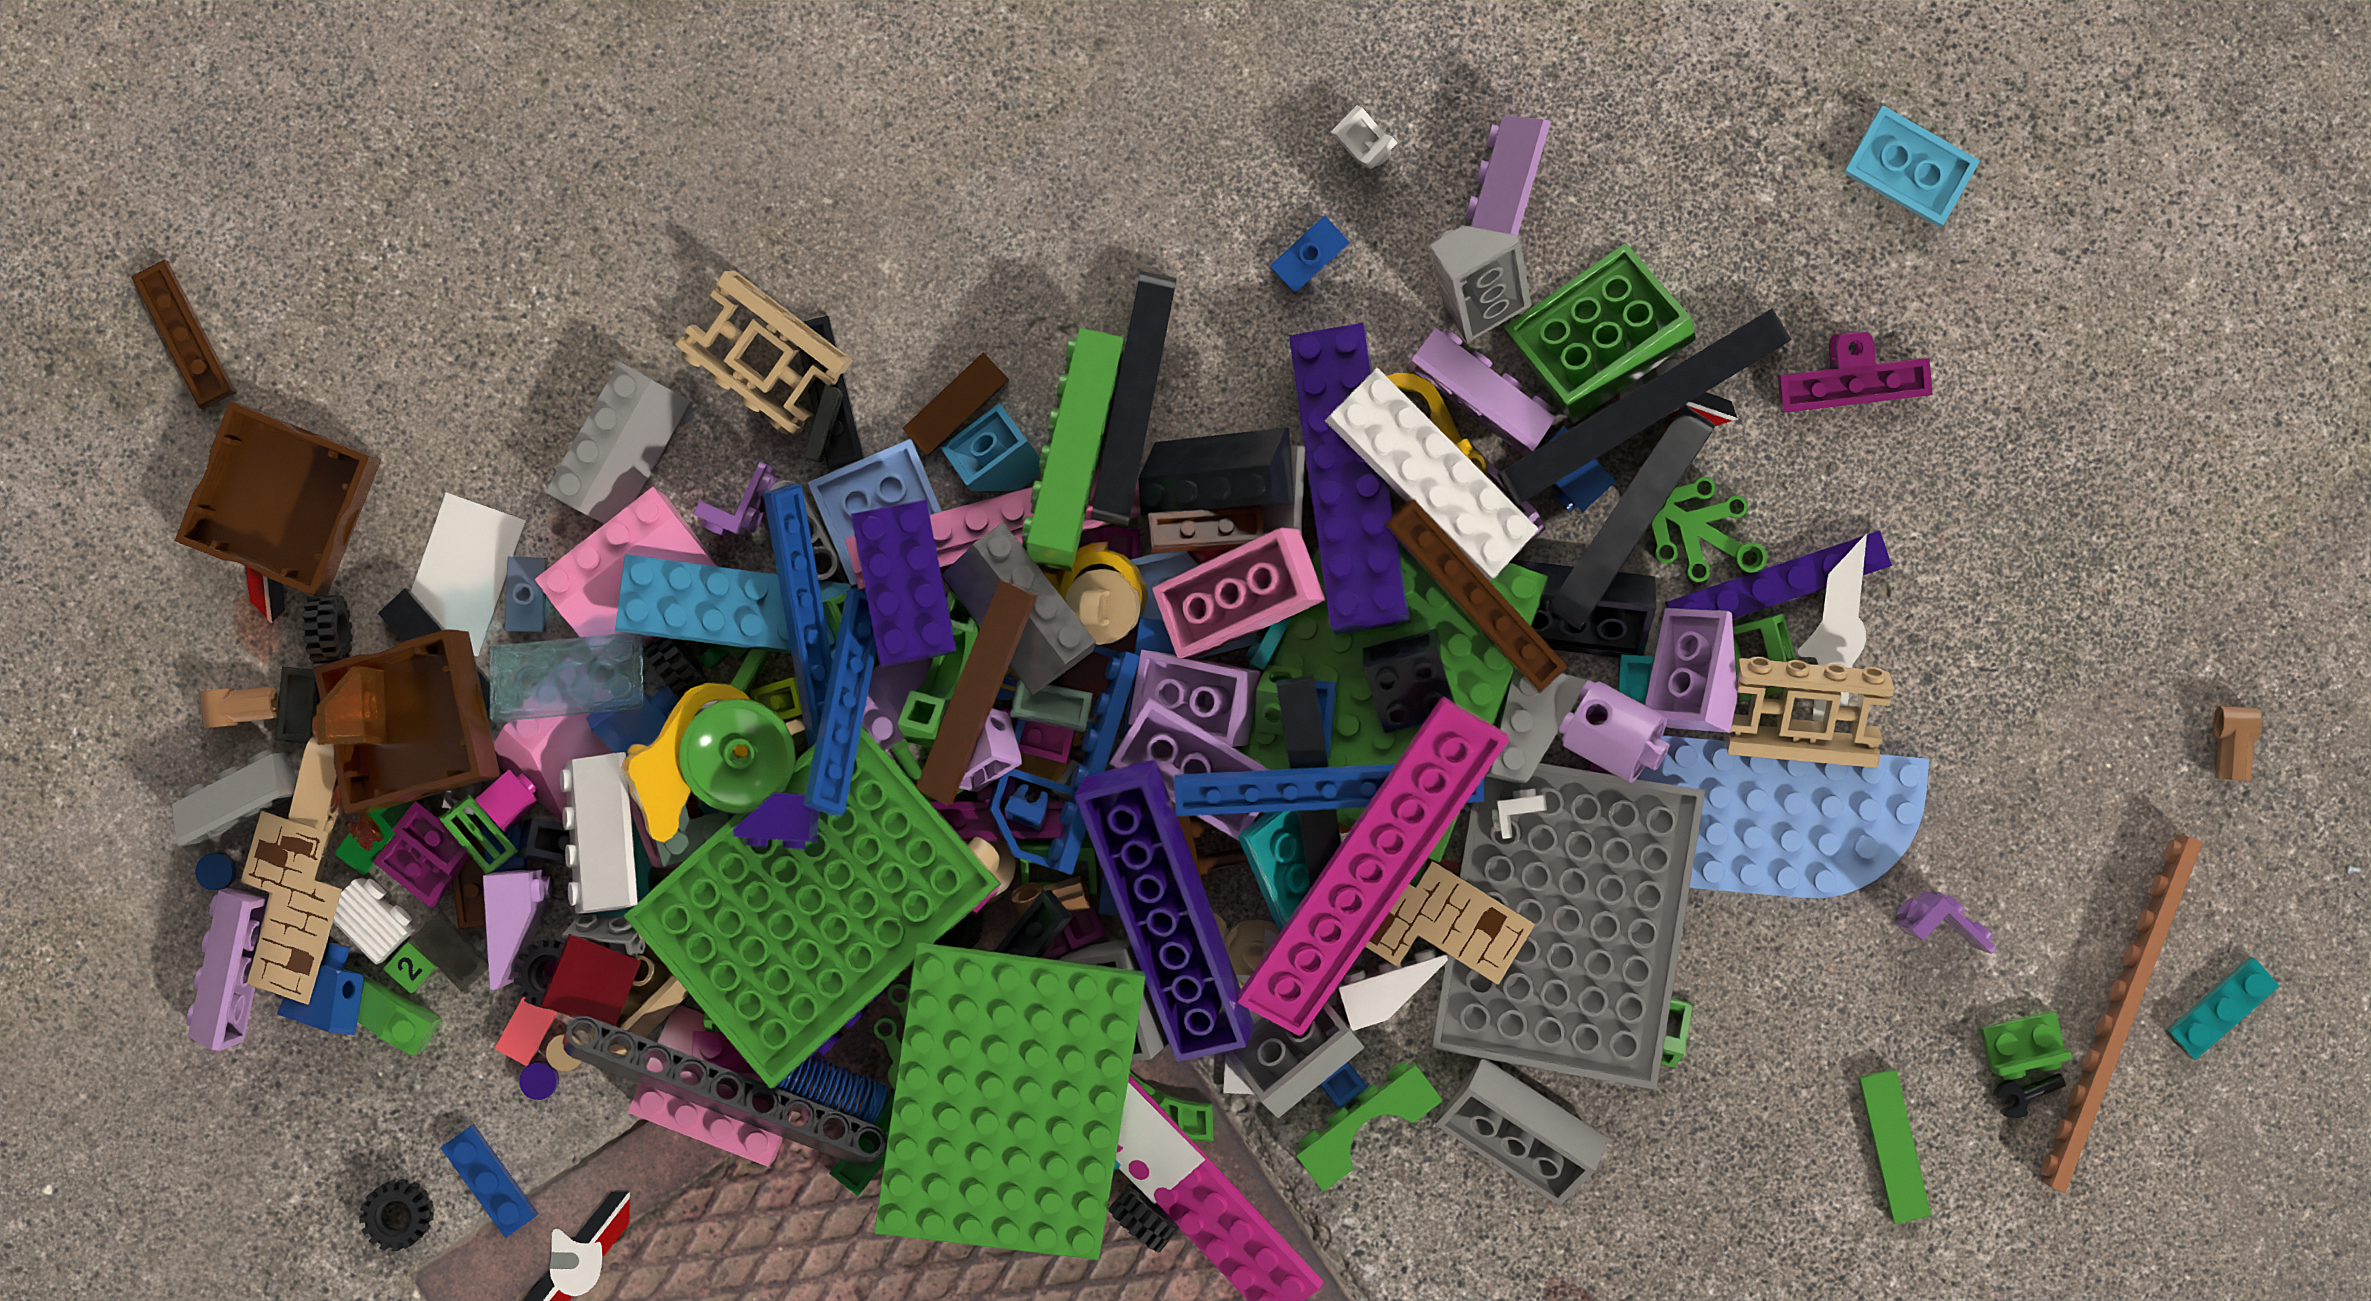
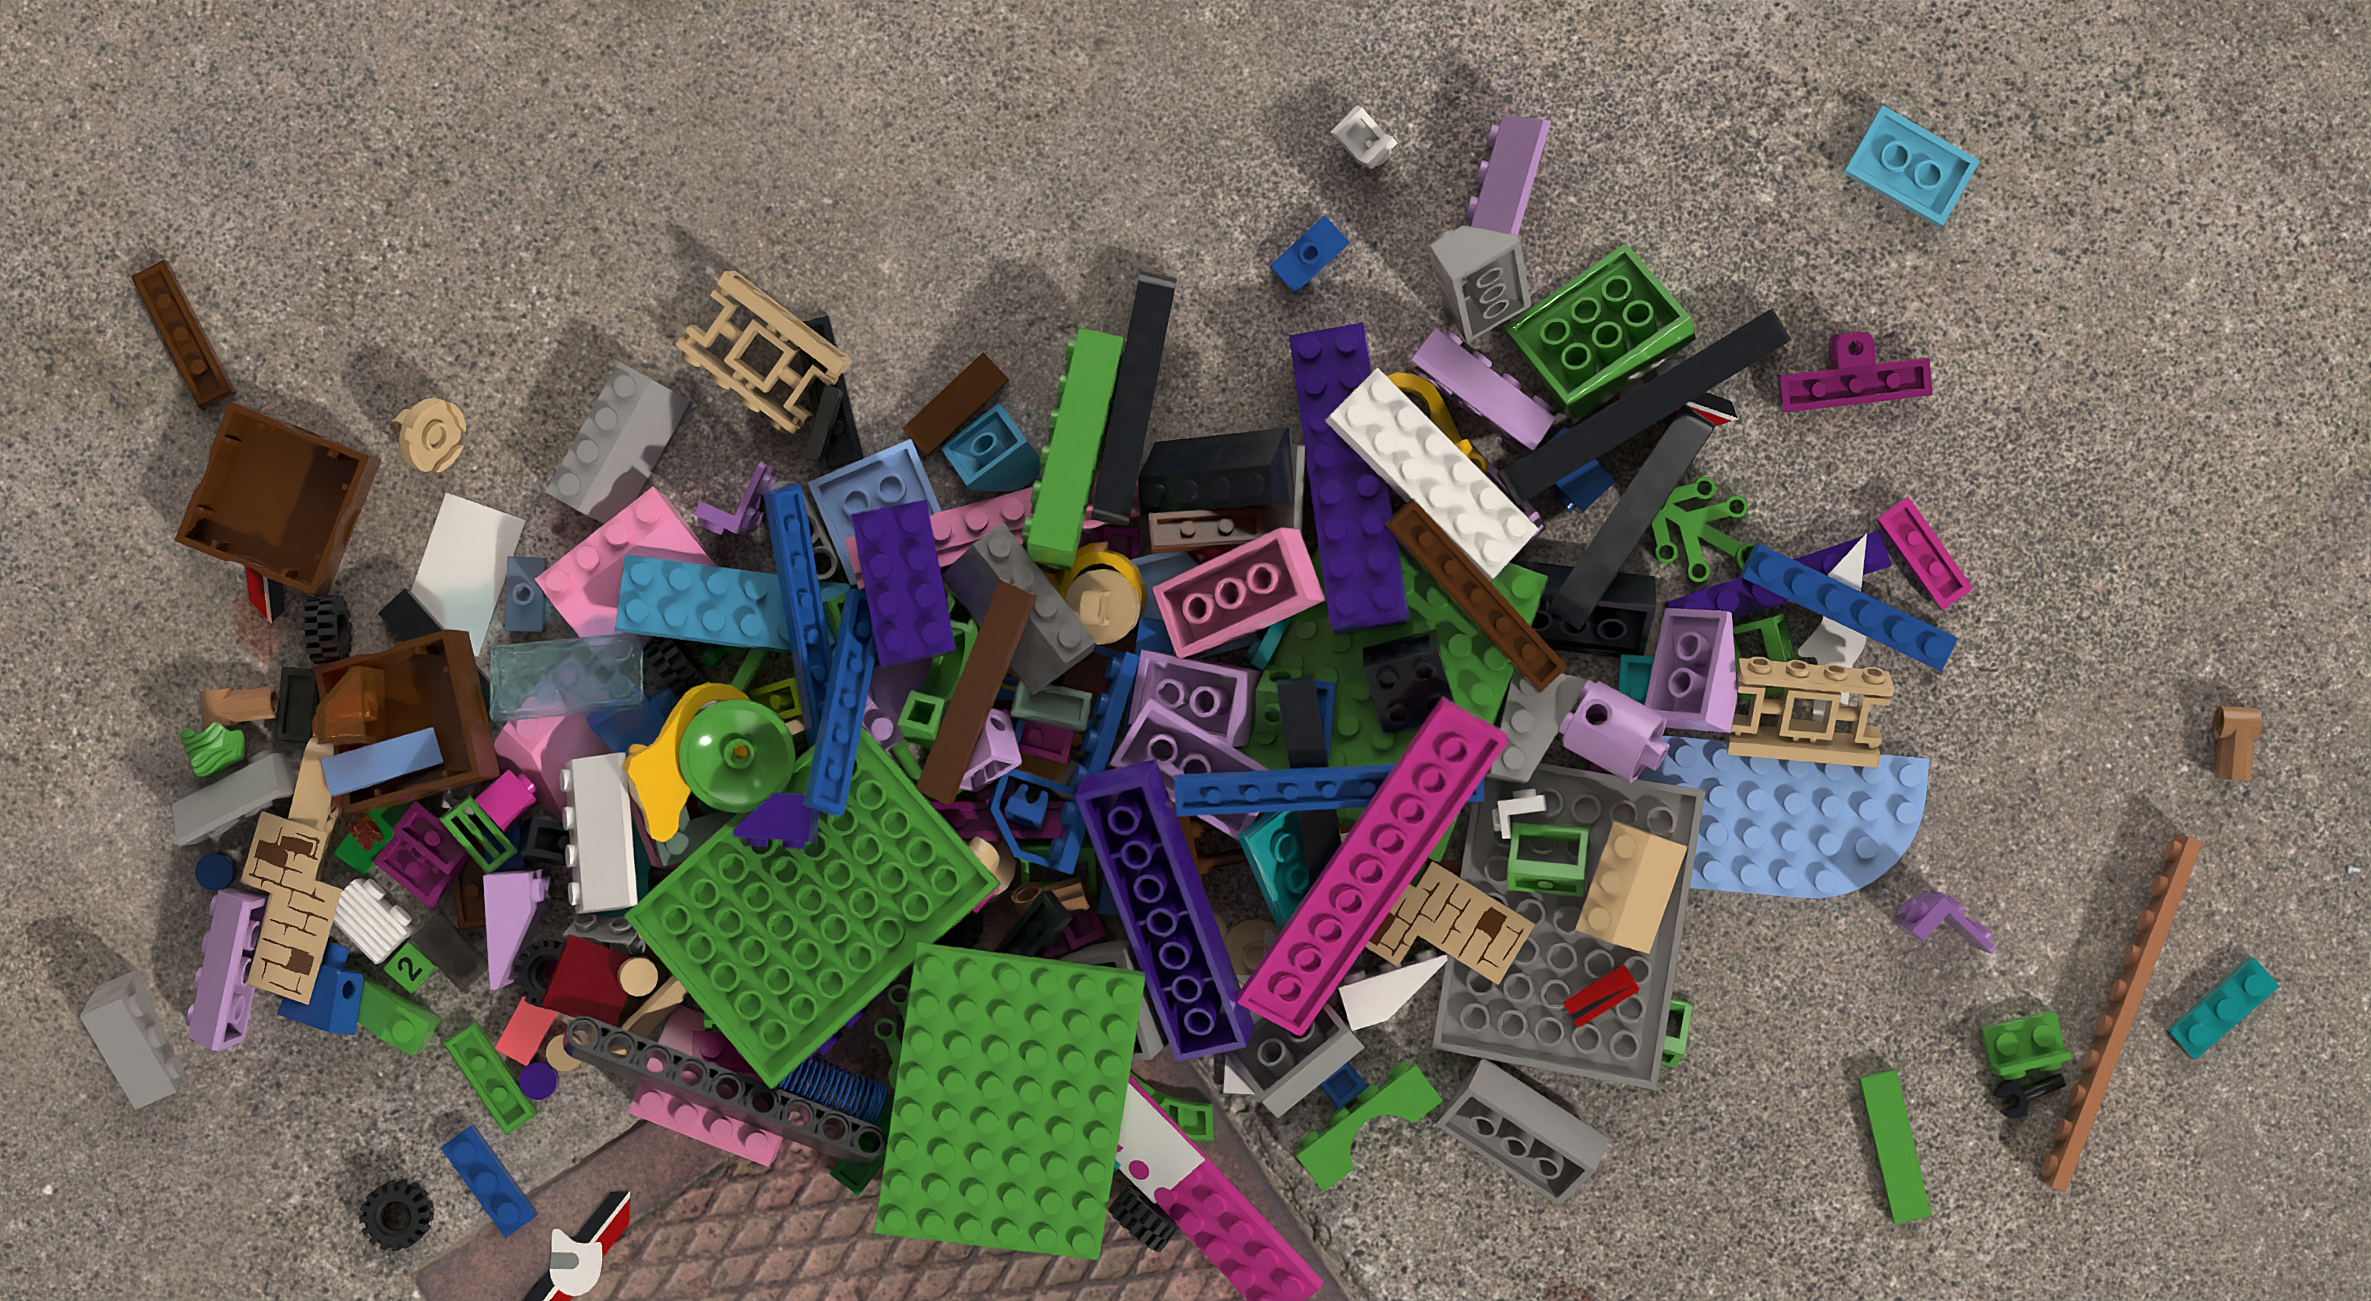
(132, 1040): none -> light grey wedge
(213, 749): none -> bright green hair
(382, 762): none -> medium blue tile
(430, 434): none -> tan tile
(490, 1077): none -> bright green tile
(637, 976): none -> tan tile
(1544, 876): none -> bright green tile
(1601, 995): none -> red sticker
(1631, 887): none -> tan slope
(1848, 606): none -> blue plate
(1924, 553): none -> dark pink plate

